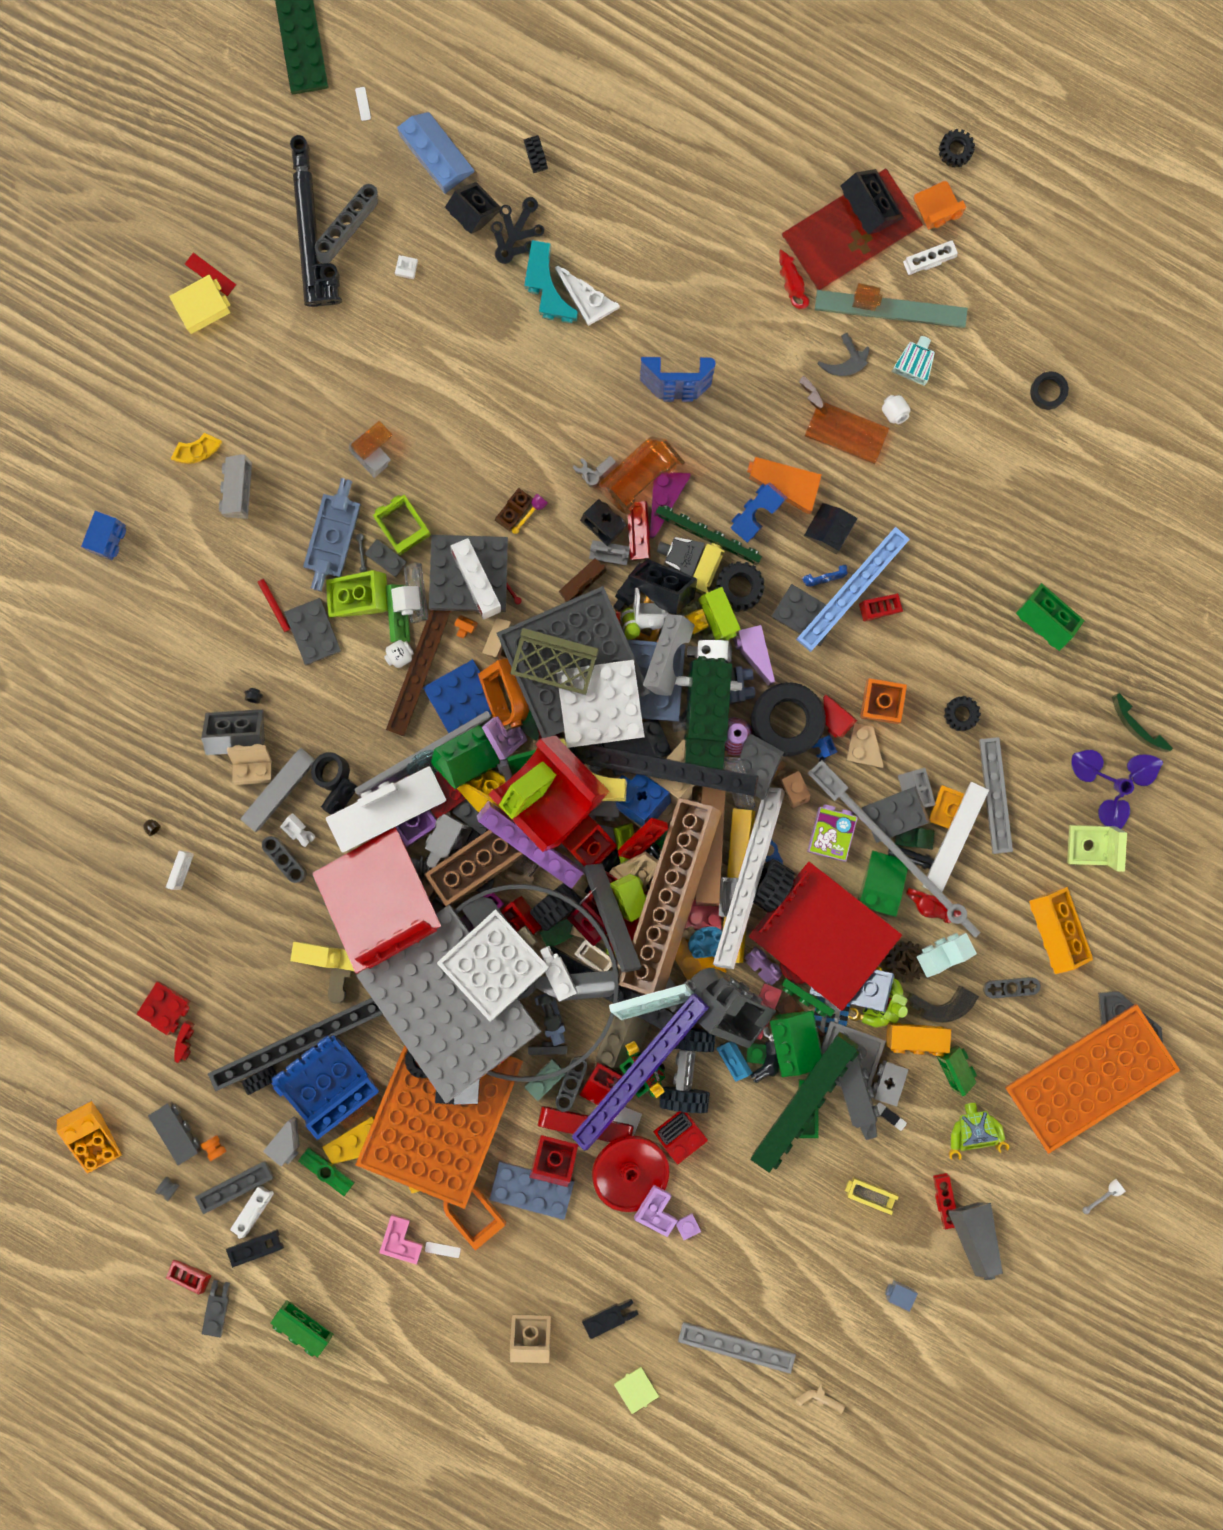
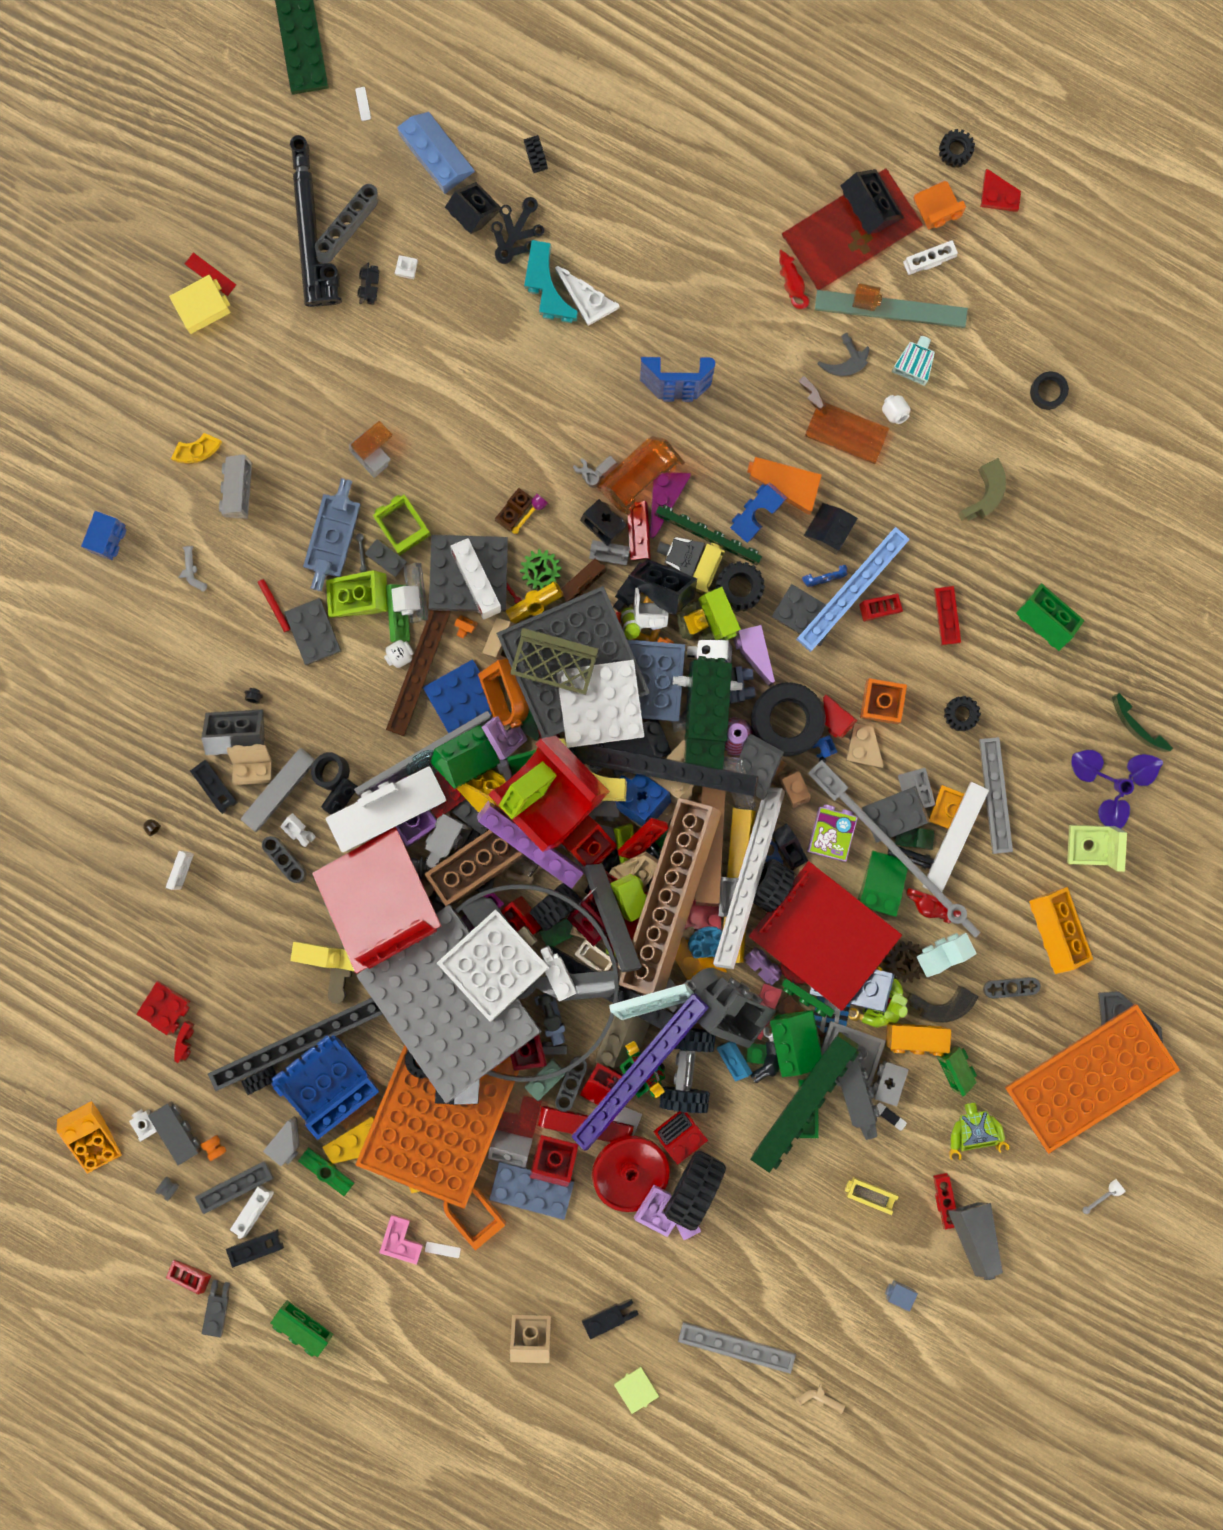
(144, 1132): none -> white brick
(190, 570): none -> light grey piece
(213, 786): none -> black plate
(366, 291): none -> black hinge
(510, 1148): none -> light grey panel
(524, 1122): none -> clear red plate
(529, 565): none -> bright green gear
(529, 1055): none -> dark red slope
(534, 602): none -> yellow piece
(660, 675): light grey arch -> none
(695, 1190): none -> black tyre
(789, 846): none -> black slope
(947, 615): none -> red plate
(995, 485): none -> olive arch
(999, 193): none -> red wing

